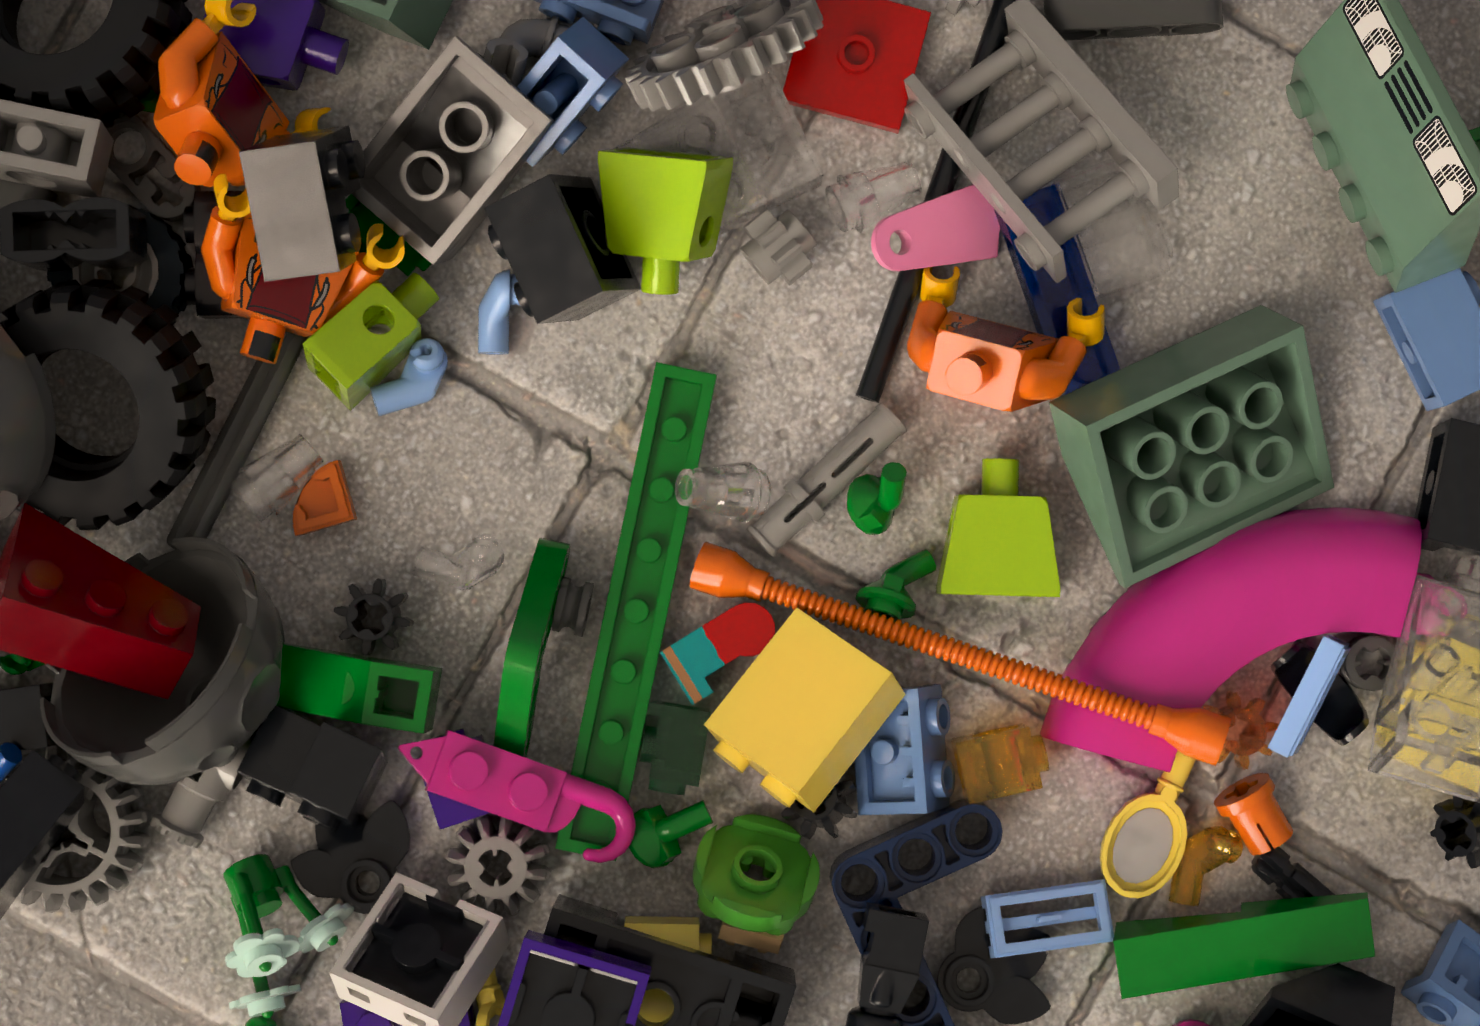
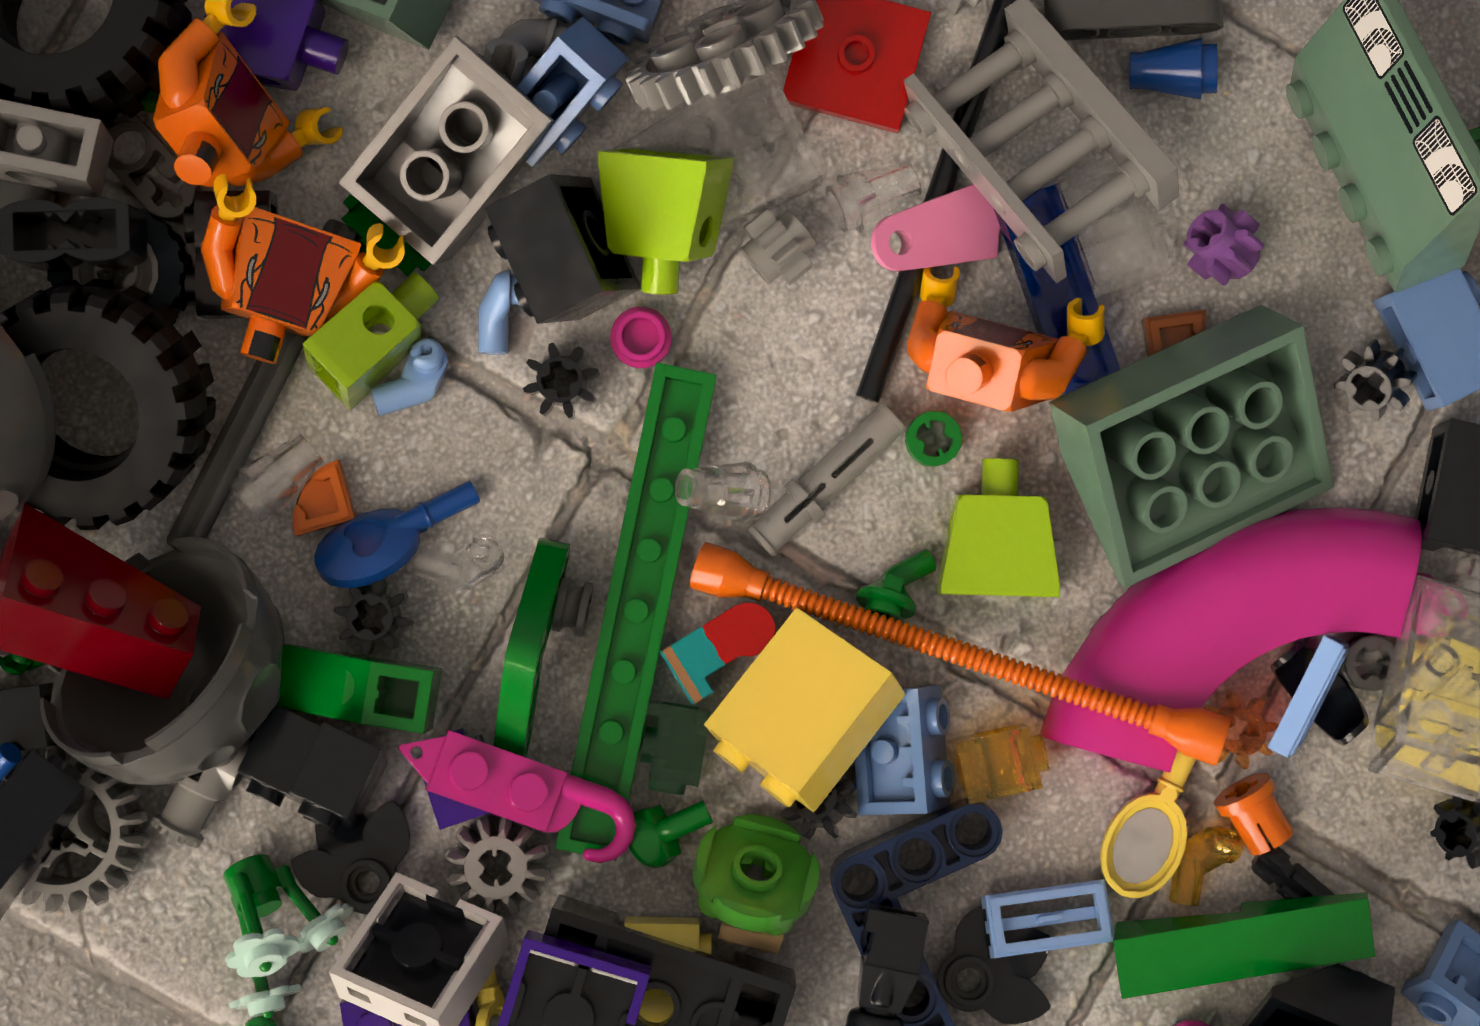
(299, 203): brick -> none
(384, 539): none -> blue piece
(546, 373): none -> black gear
(641, 337): none -> dark pink plate
(874, 498): green plate -> none
(950, 431): none -> green bush
(1171, 329): none -> dark orange tile
(1176, 69): none -> blue cone
(1223, 244): none -> medium lavender gear
(1364, 395): none -> black gear

